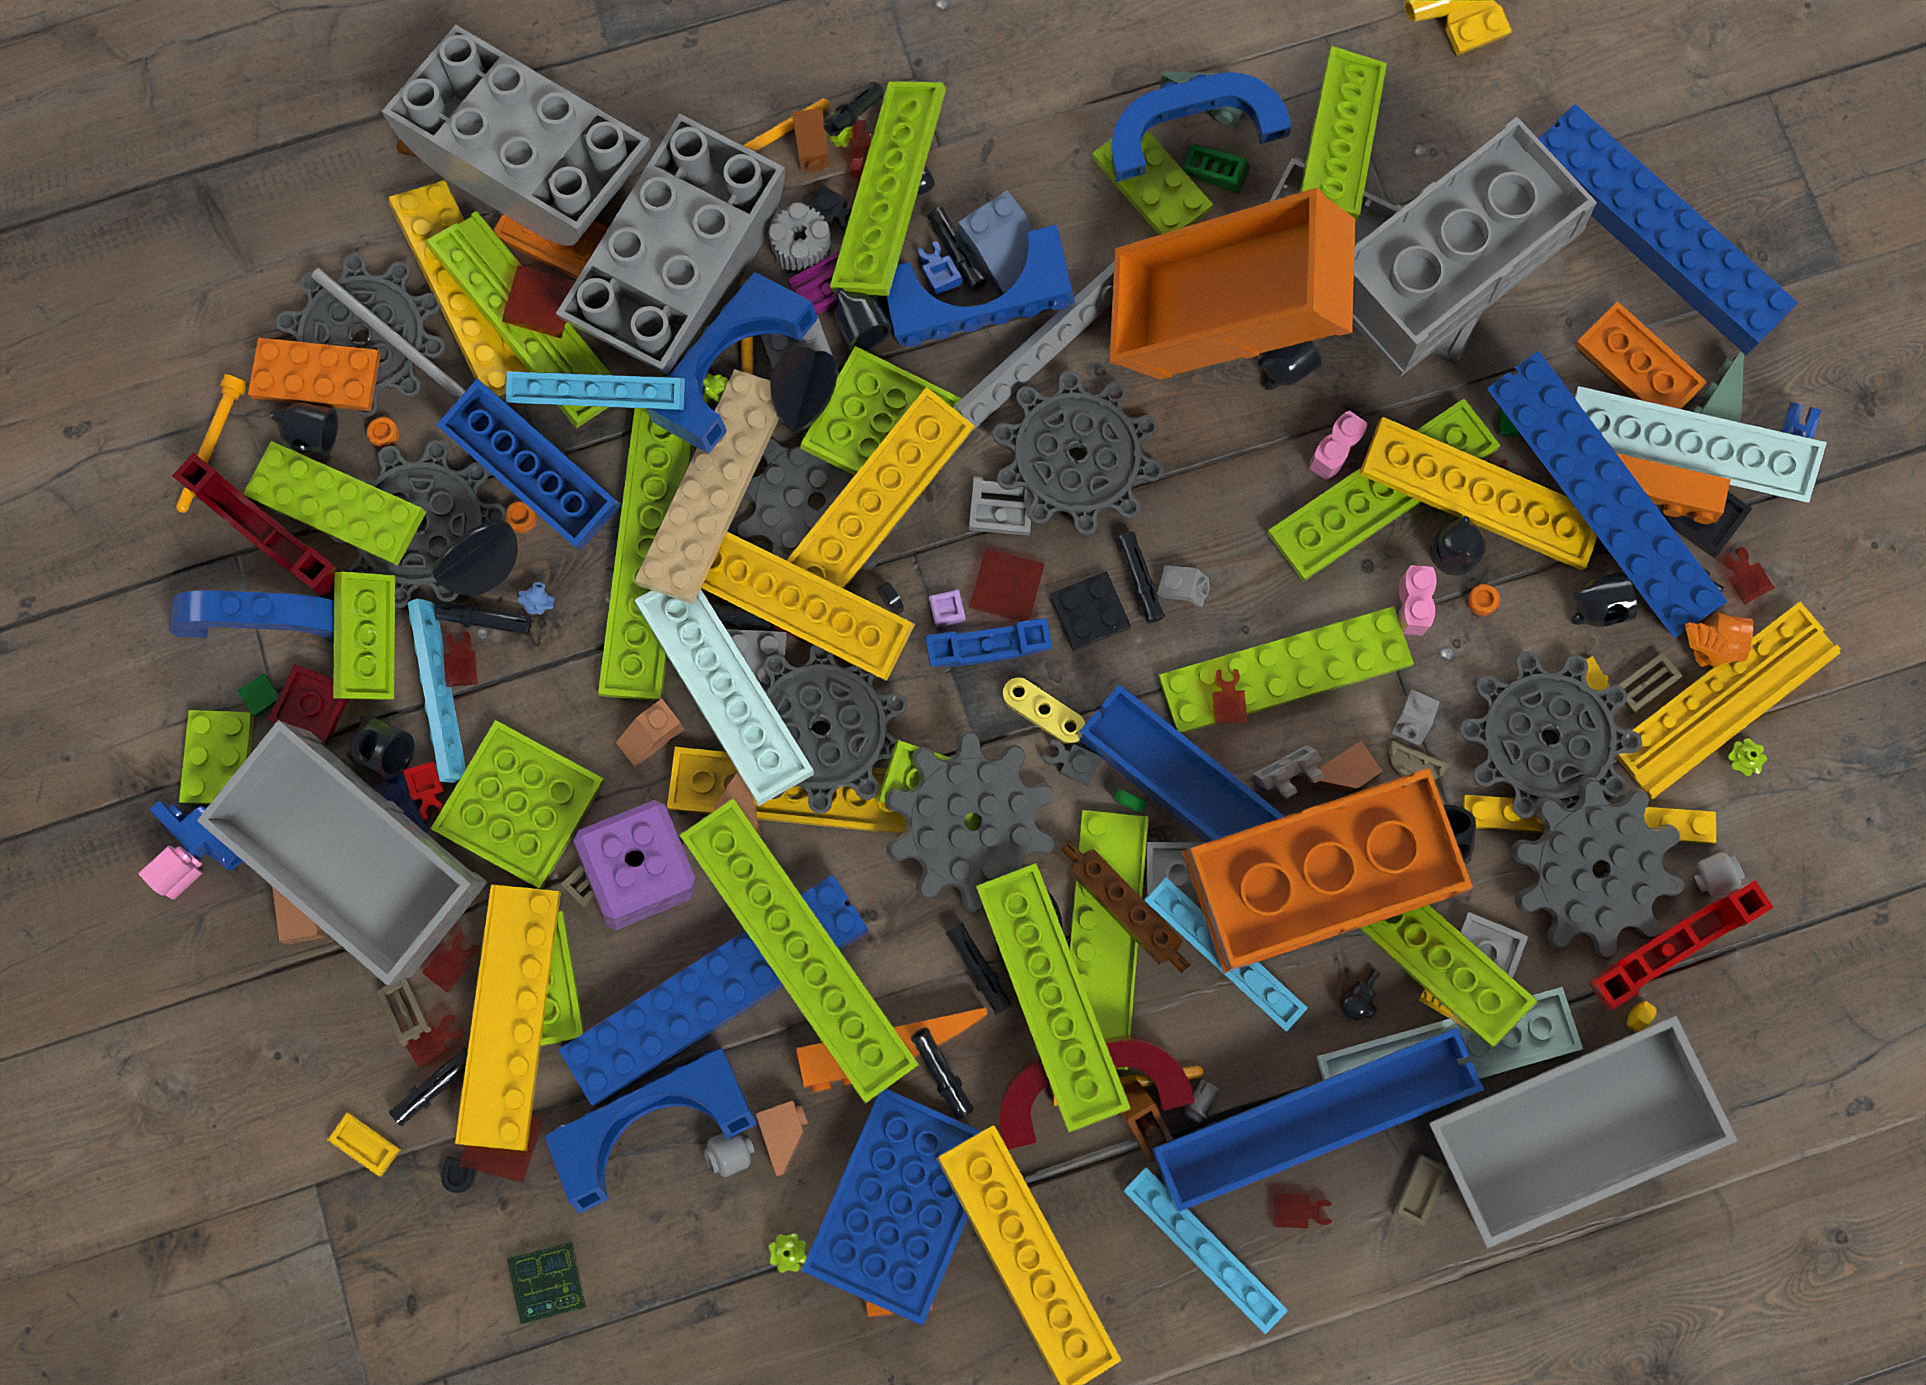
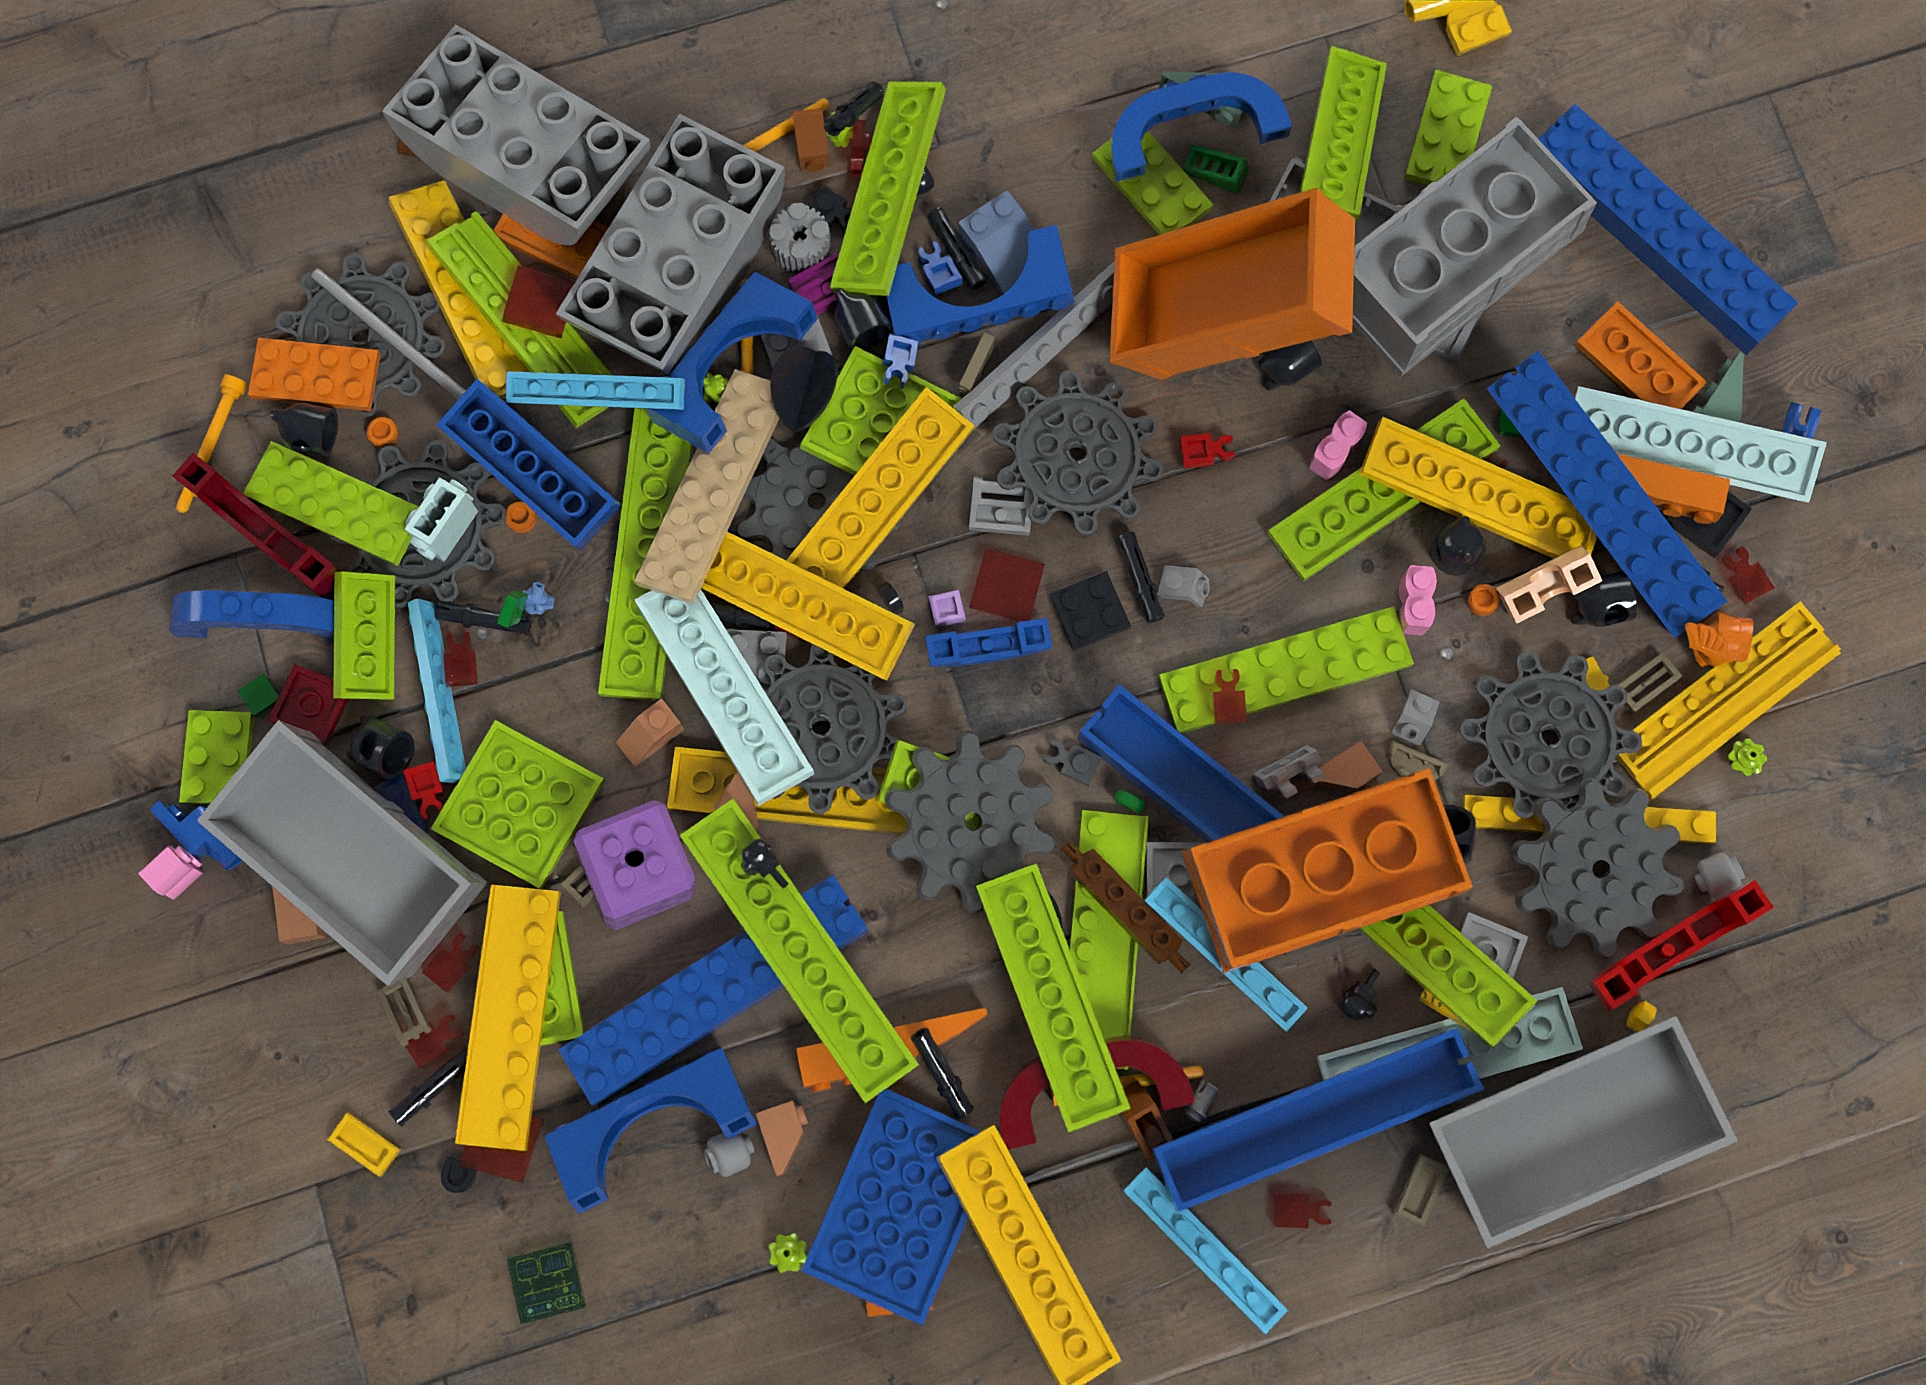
(440, 519): none -> light aqua brick
(478, 559): black piece -> none
(512, 608): none -> green tile
(761, 859): none -> black piece
(899, 358): none -> plate
(977, 364): none -> dark tan tile
(986, 980): black pin -> none
(1028, 706): light yellow plate -> none
(1200, 450): none -> red plate
(1447, 126): none -> lime plate
(1566, 573): none -> light nougat arch

